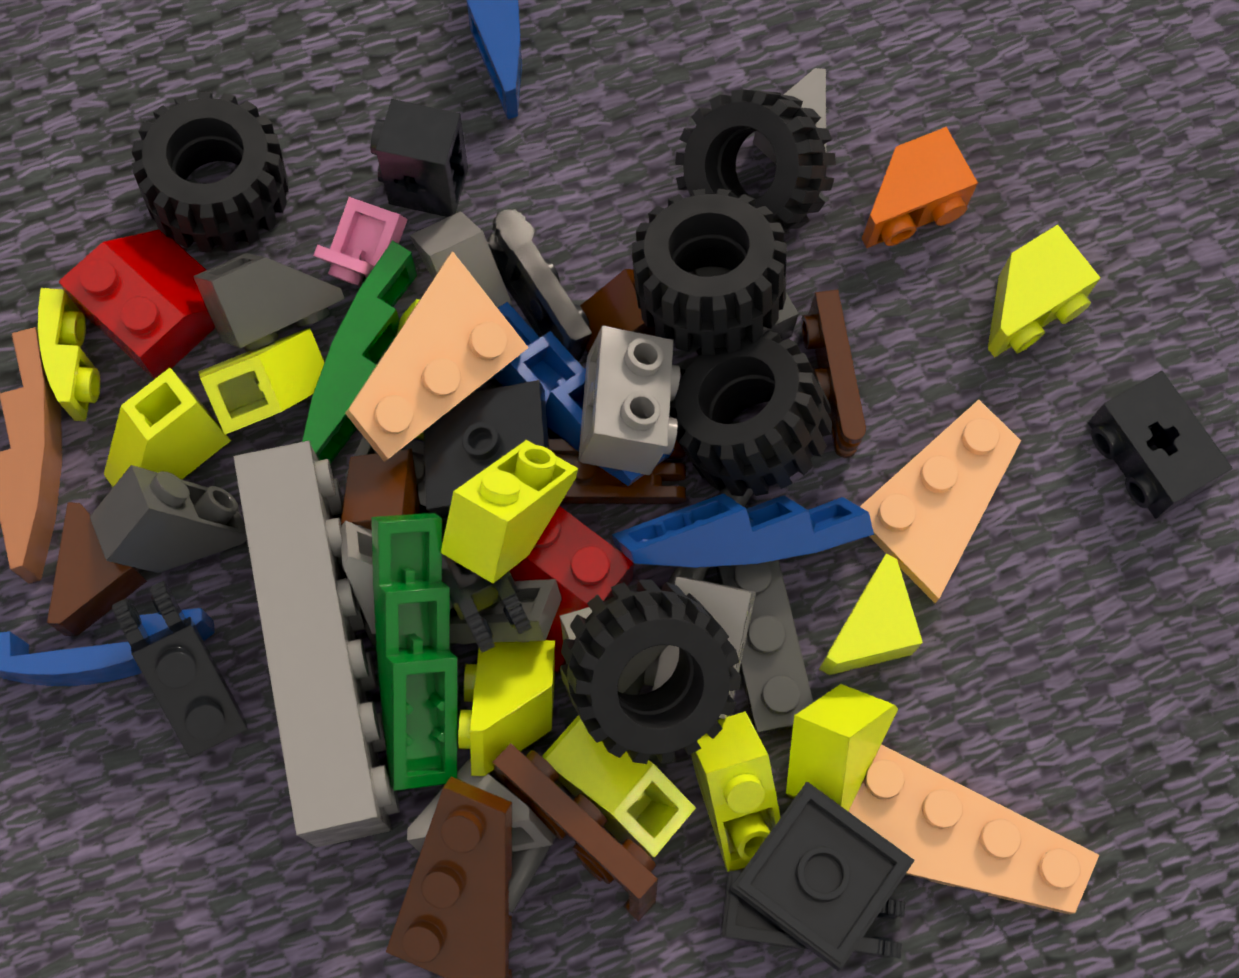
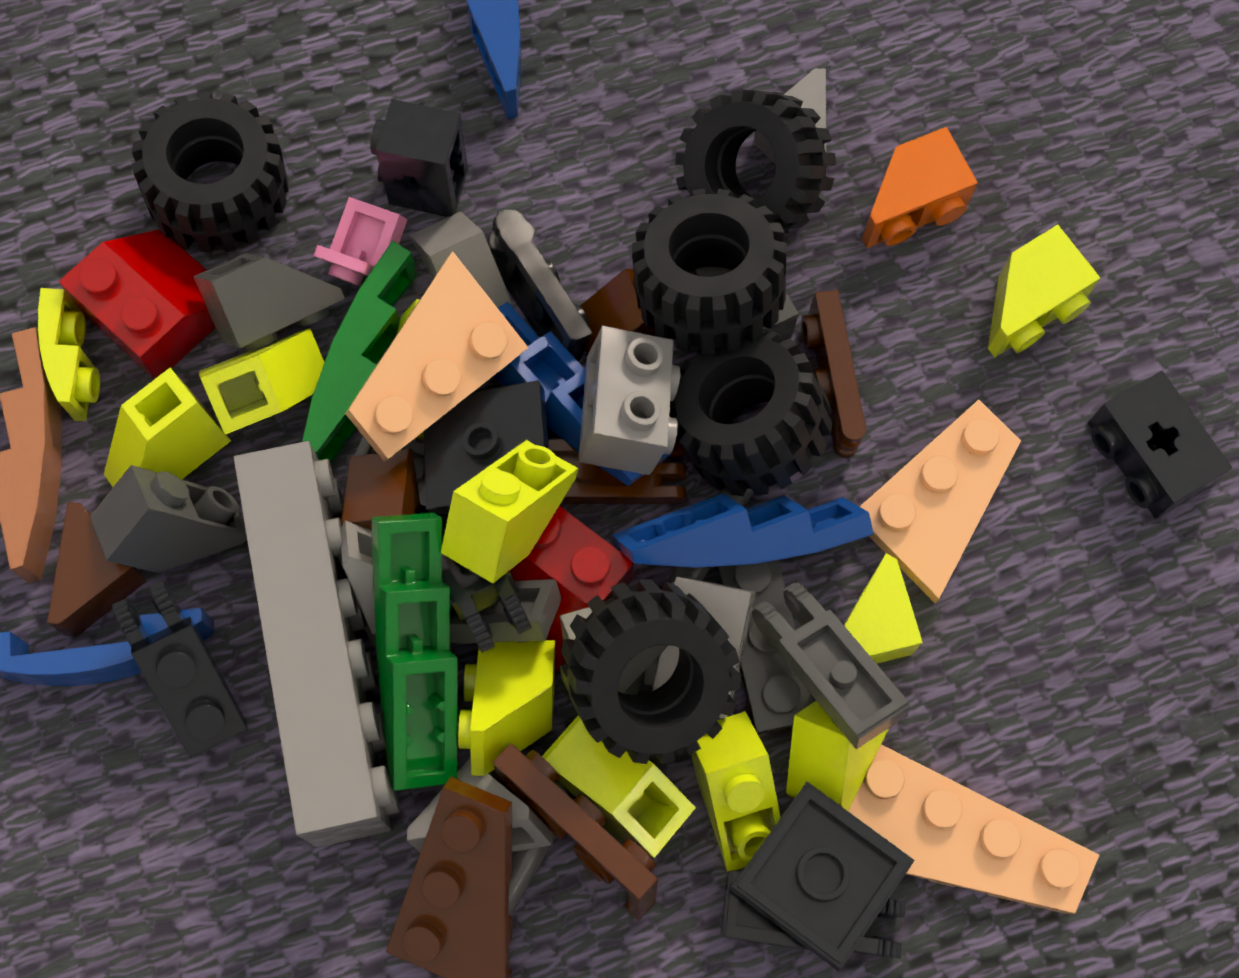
(832, 666): none -> dark grey hinge

